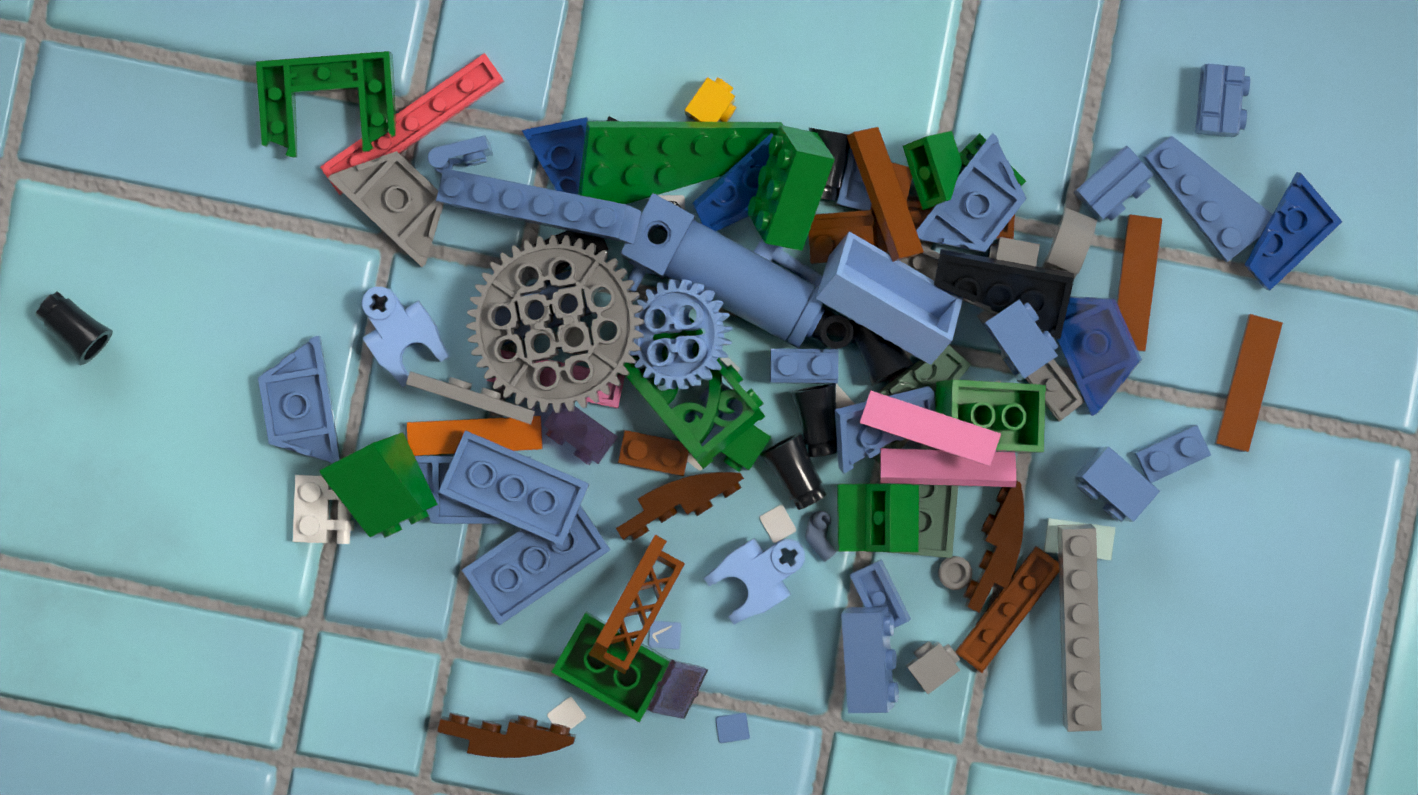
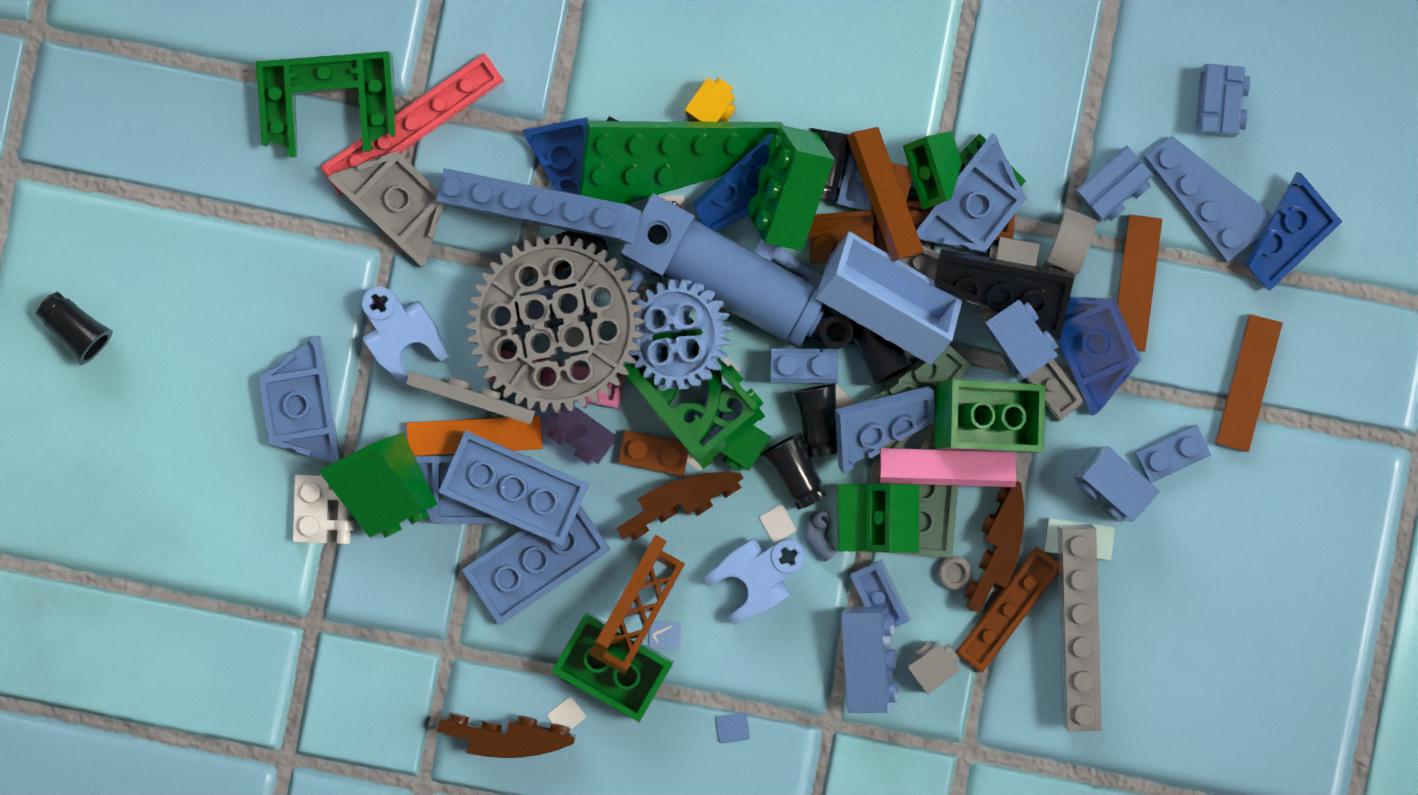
(469, 151): medium blue plate -> none
(677, 689): clear purple piece -> none
(930, 428): bright pink tile -> none

